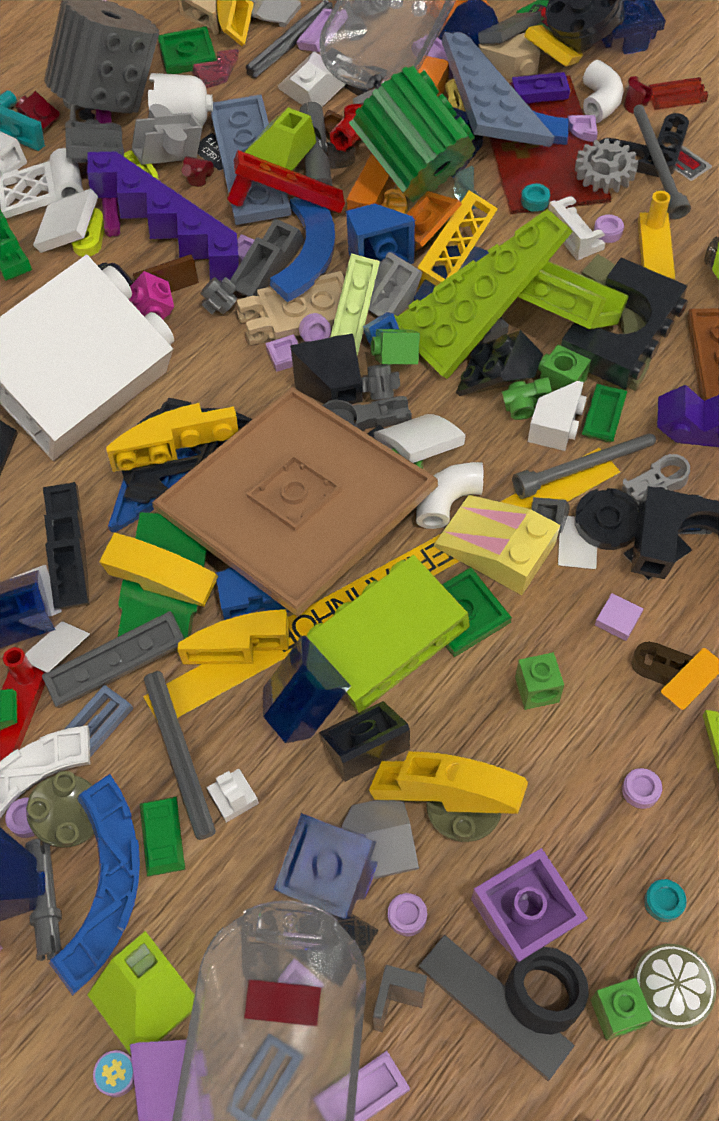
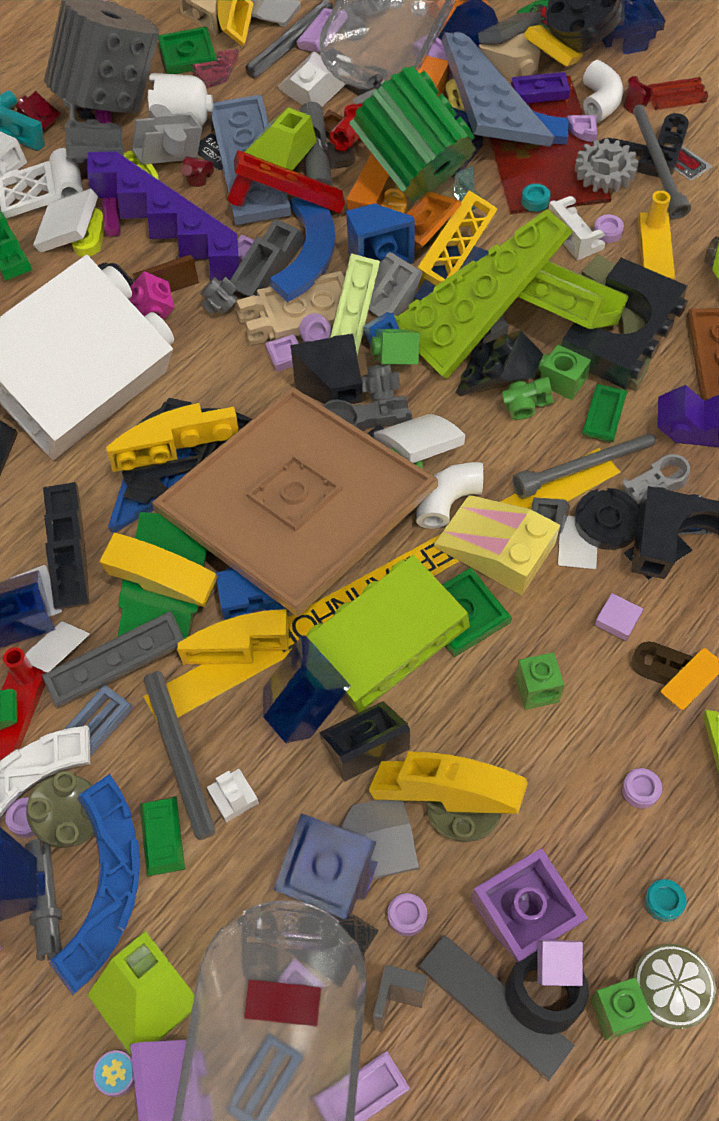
(555, 415): white slope -> none
(560, 962): none -> lavender tile

